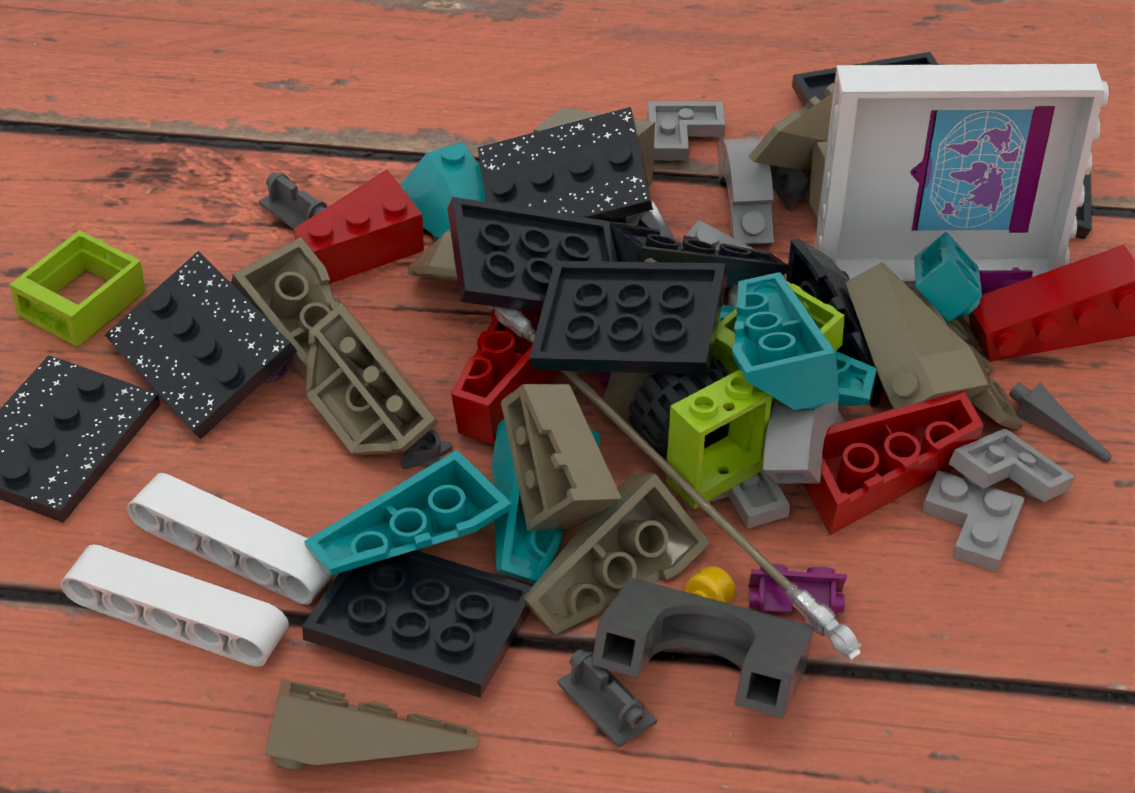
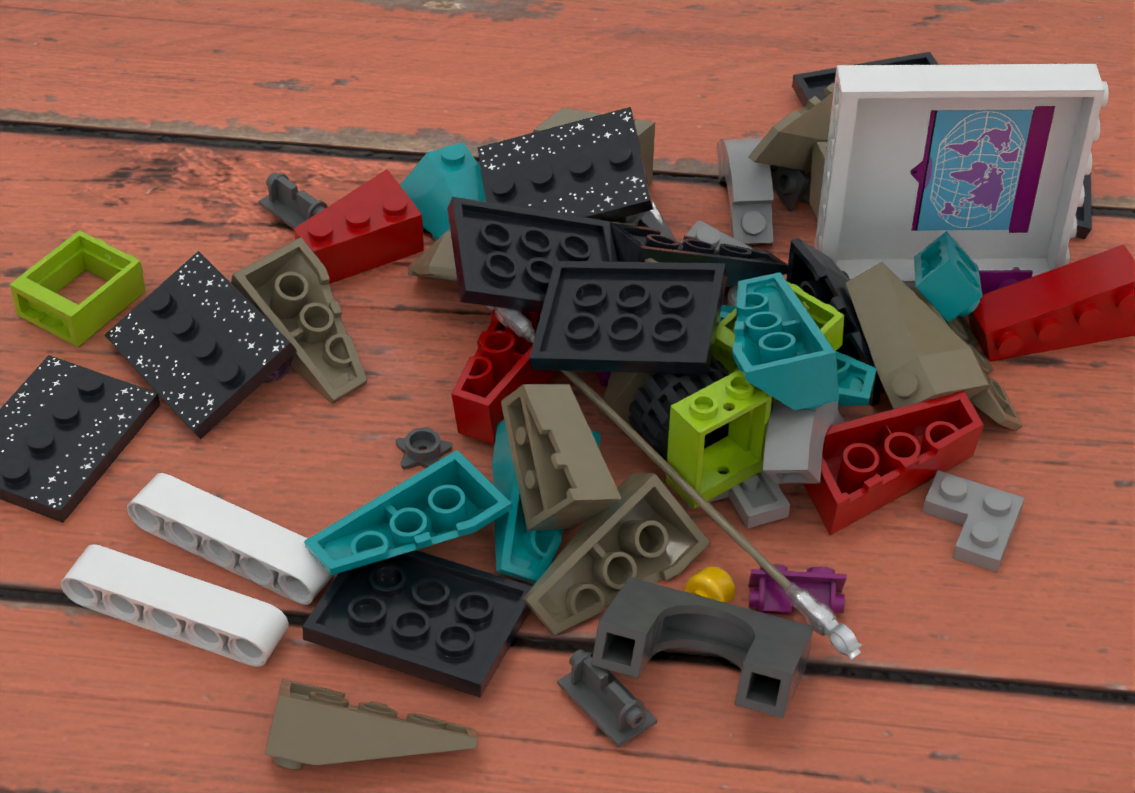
(362, 388): dark tan wedge -> none
(680, 120): light grey plate -> none
(1007, 456): light grey plate -> none
(1044, 411): dark grey piece -> none

